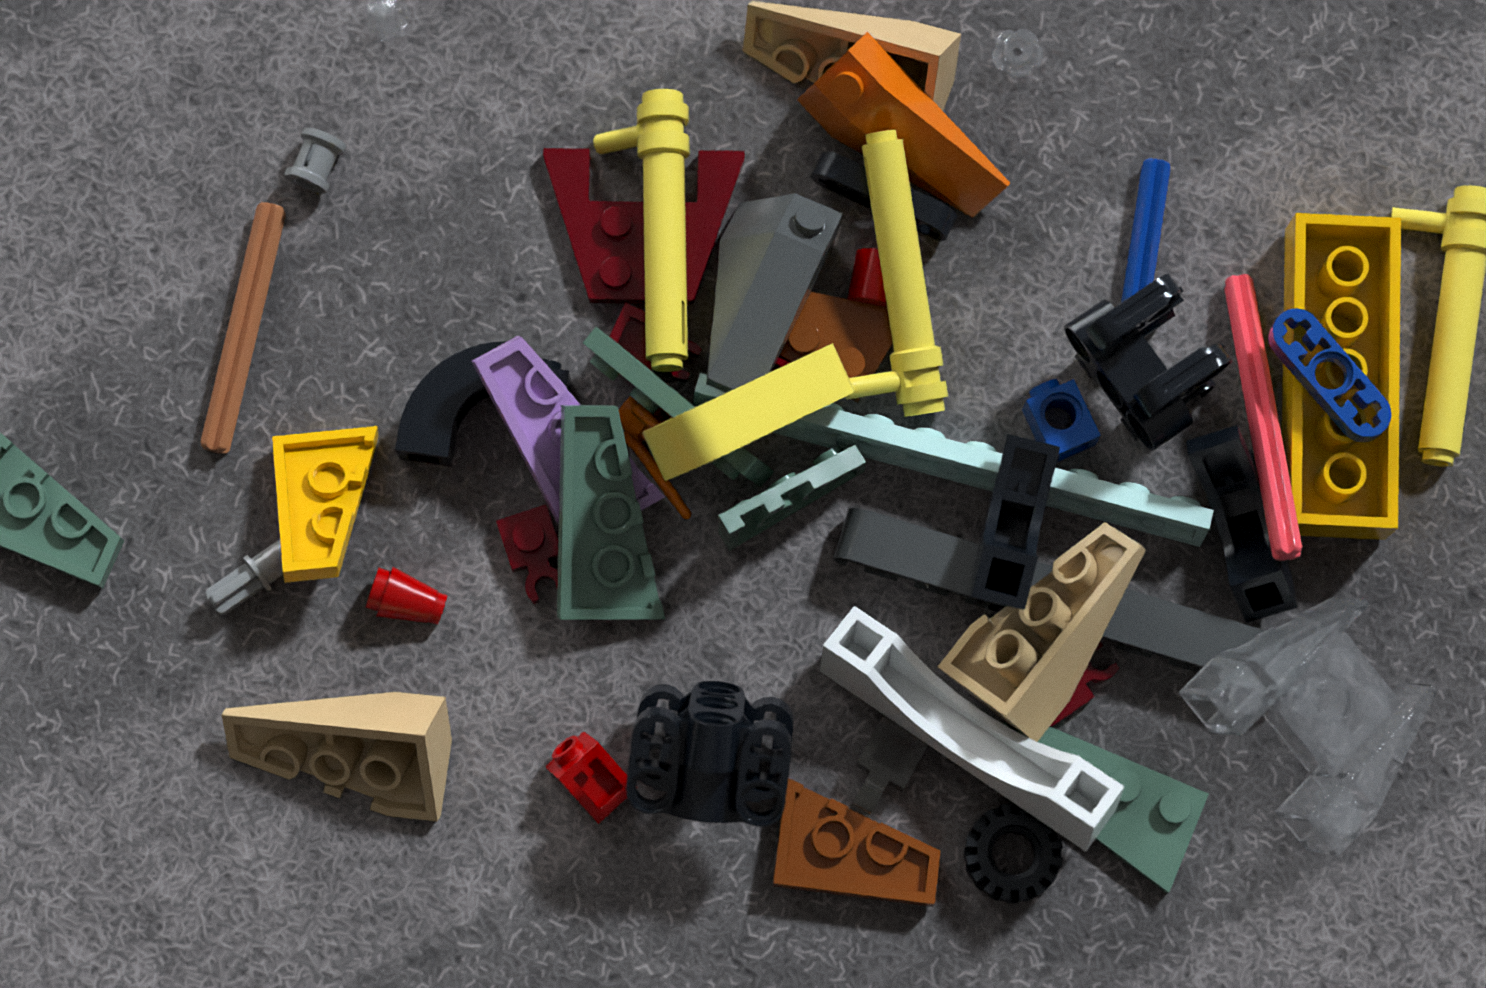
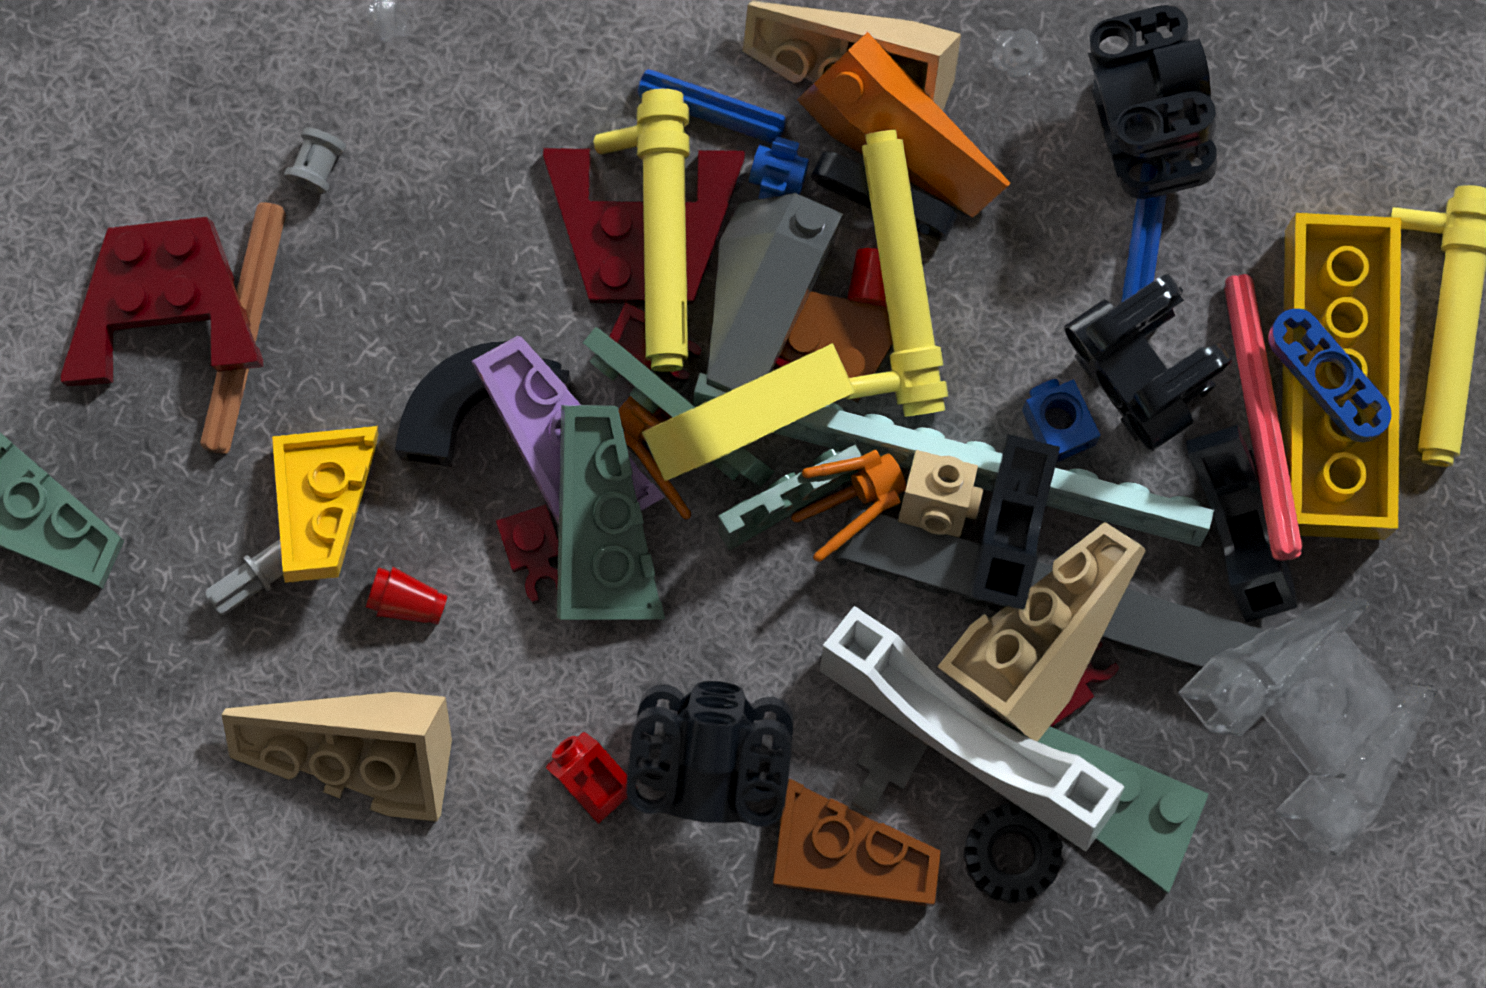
(155, 279): none -> dark red wing
(719, 108): none -> blue axle
(779, 169): none -> blue gear
(877, 481): none -> orange plant
(940, 494): none -> tan brick
(1154, 101): none -> black piece

